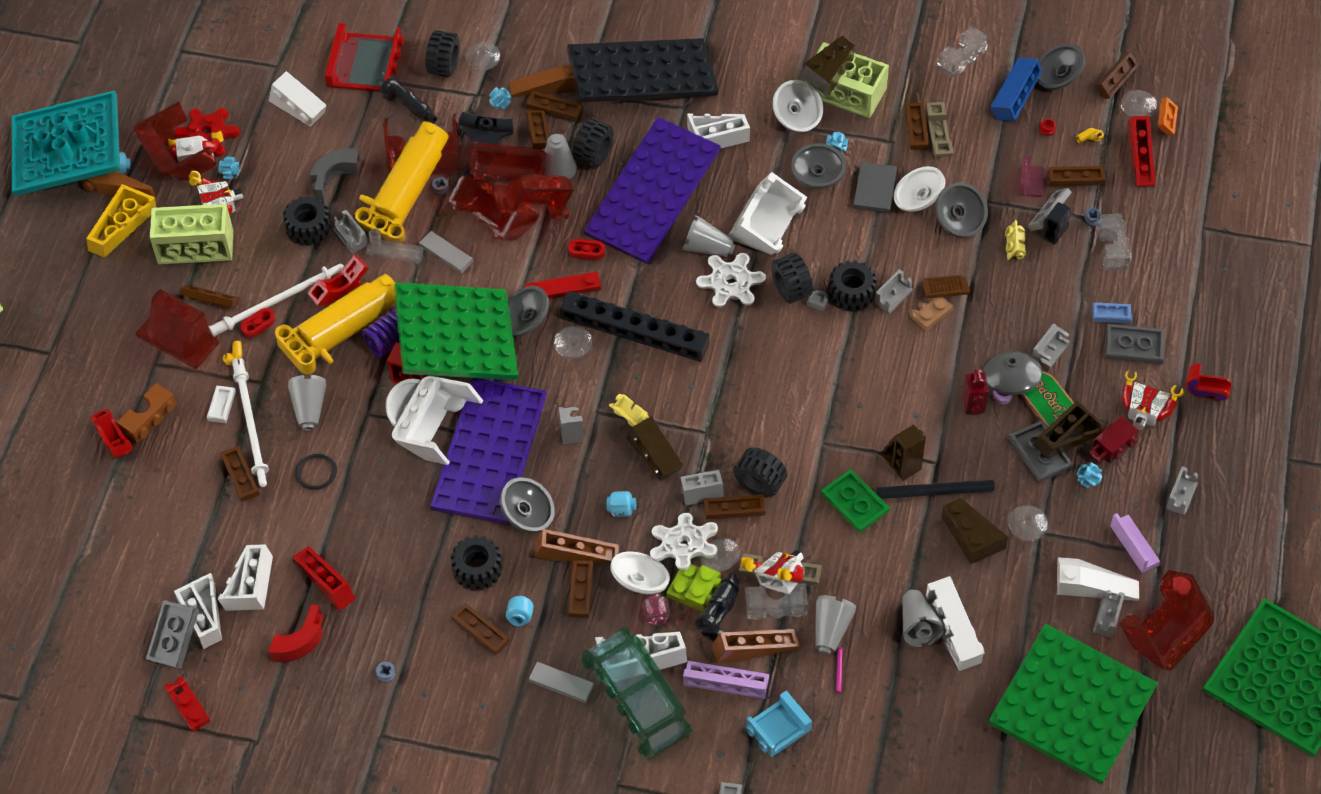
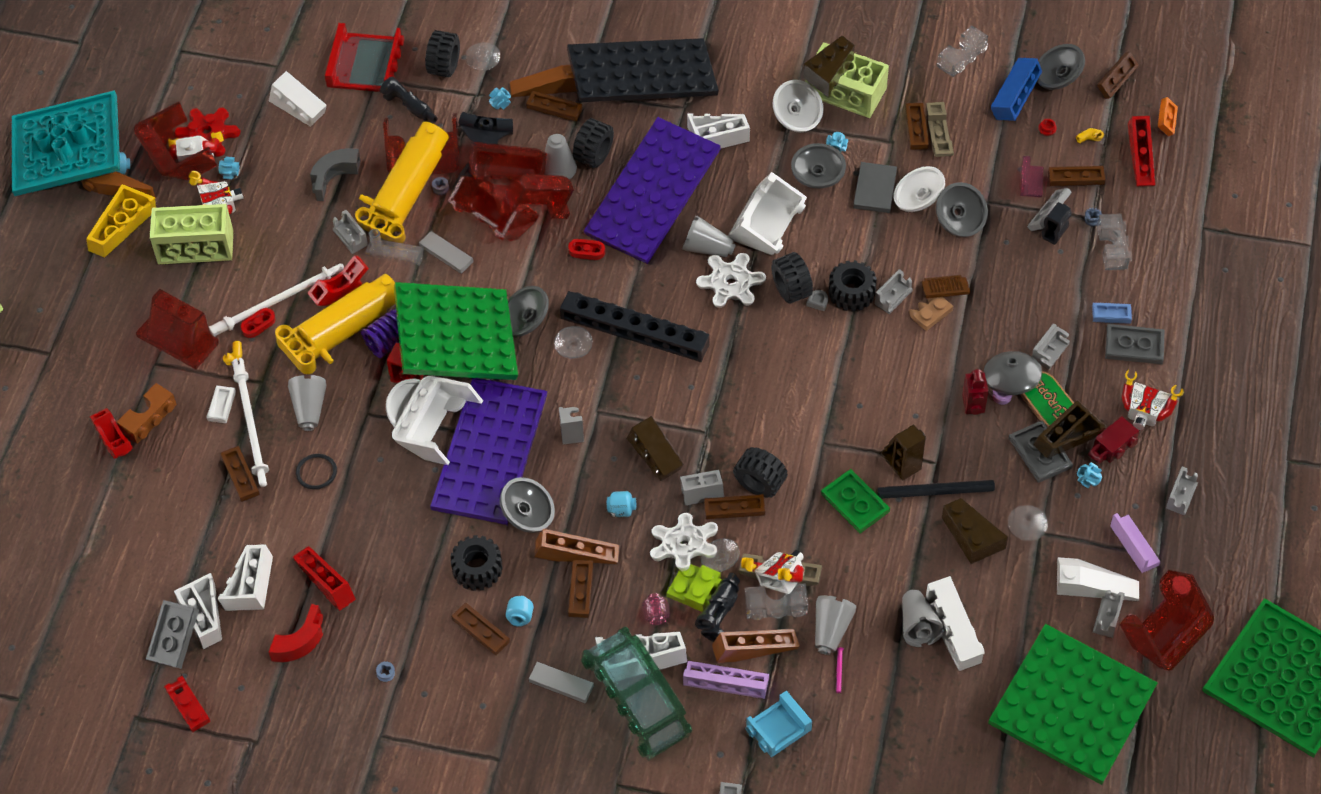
(209, 297): reddish brown plate -> none
(310, 231): black tyre -> none
(537, 128): reddish brown plate -> none
(577, 283): red plate -> none
(623, 409): light yellow hinge -> none
(639, 572): white dish -> none
(1015, 235): light yellow hinge -> none
(1138, 103): clear dish -> none
(1206, 385): red animal -> none

